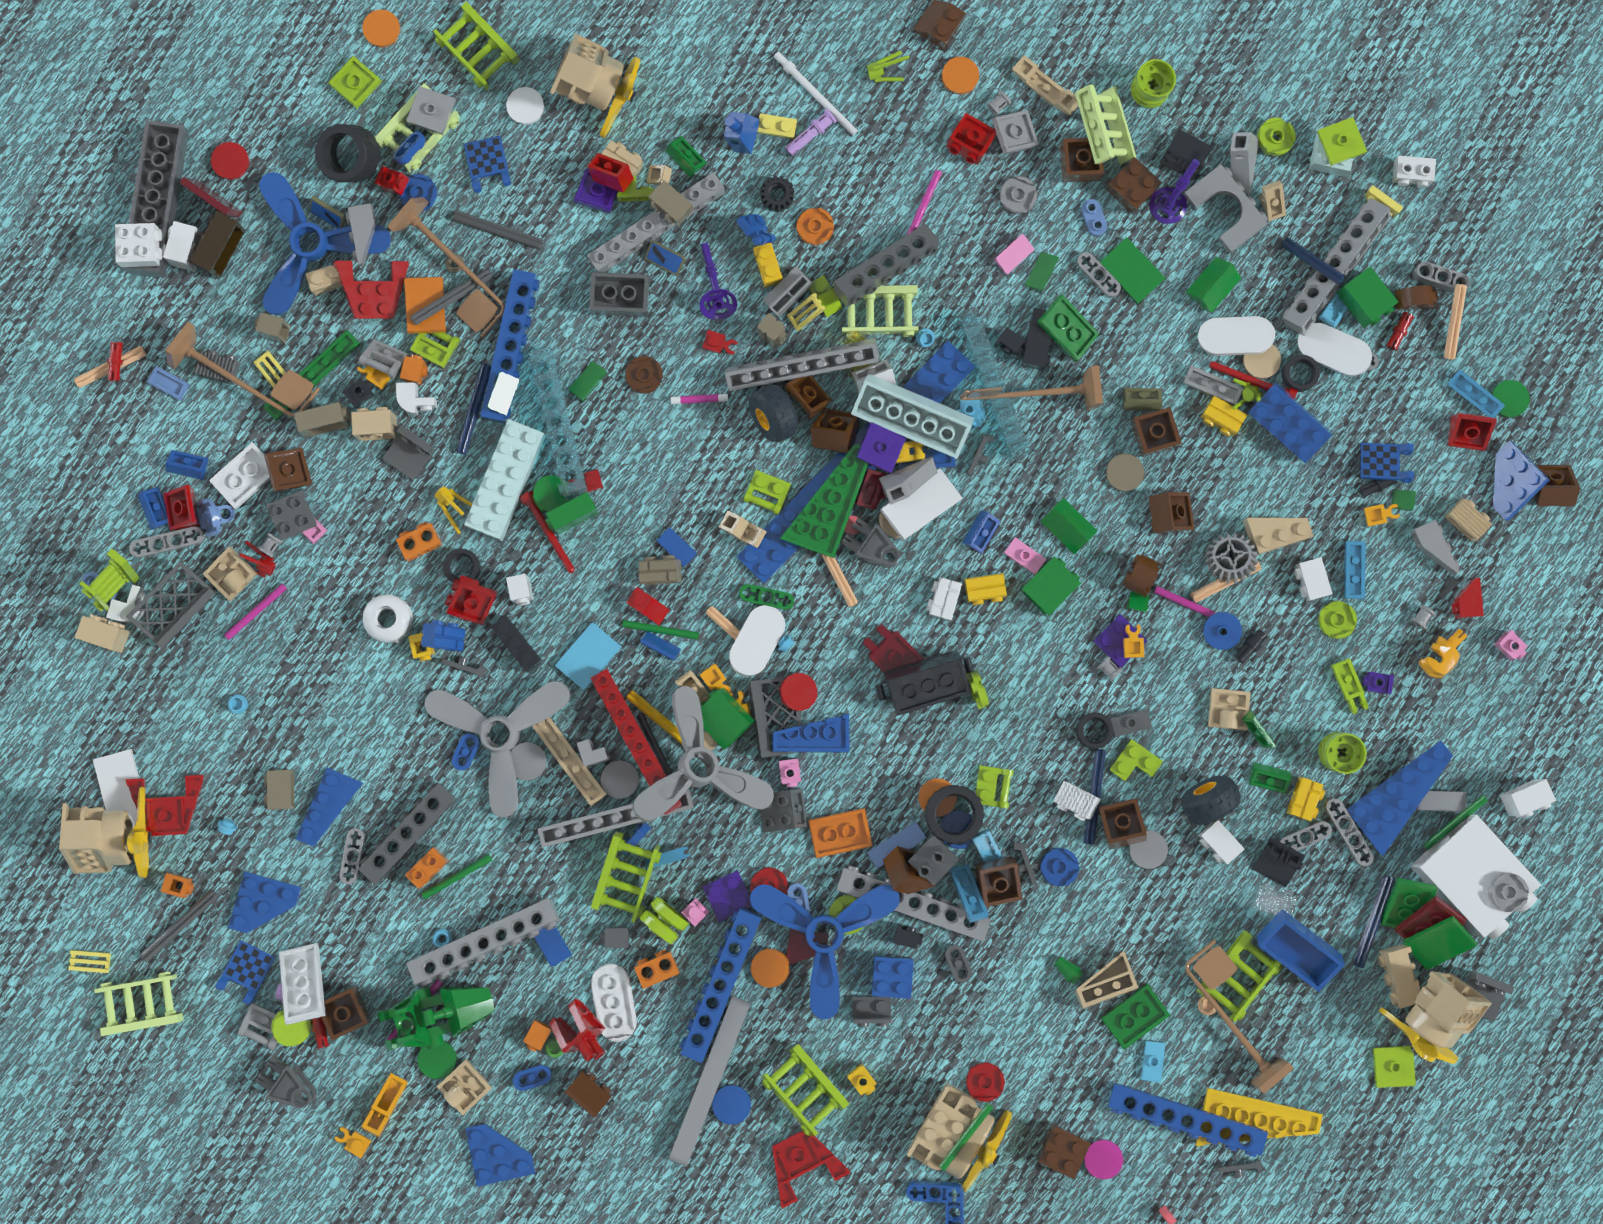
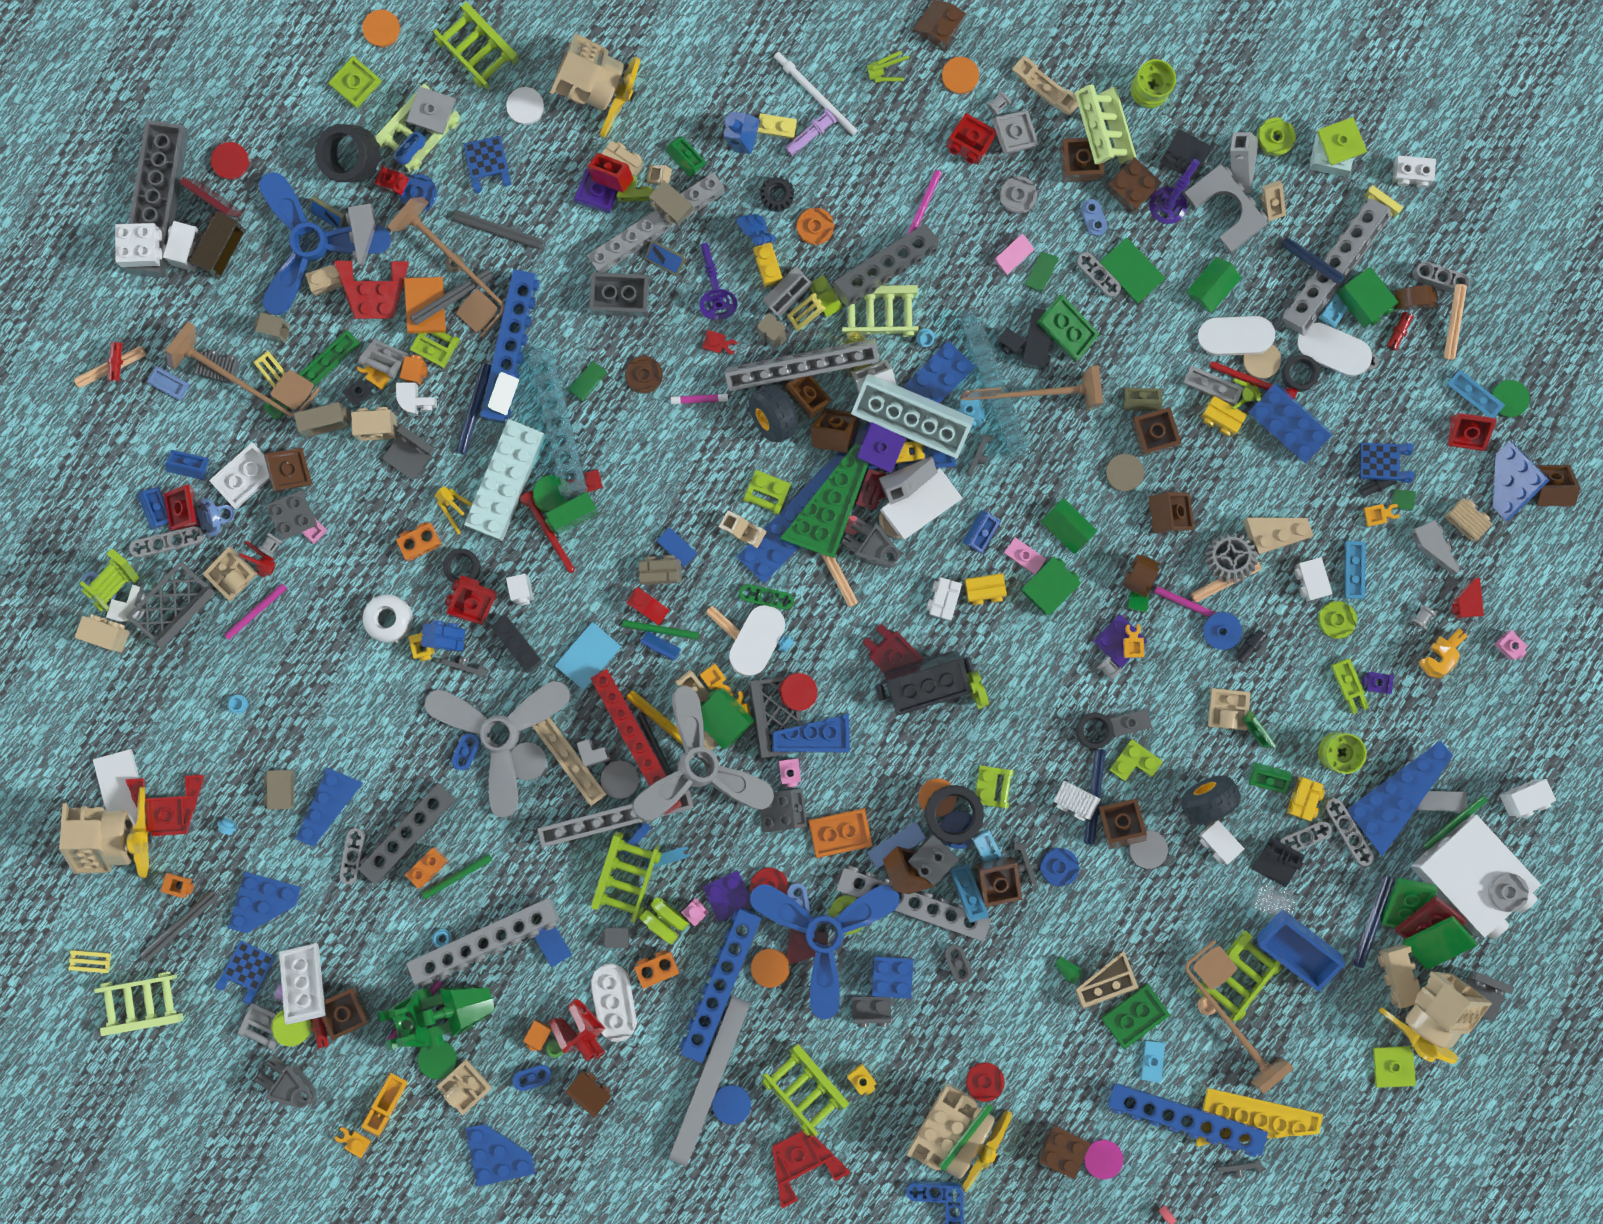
(907, 936): black brick -> none

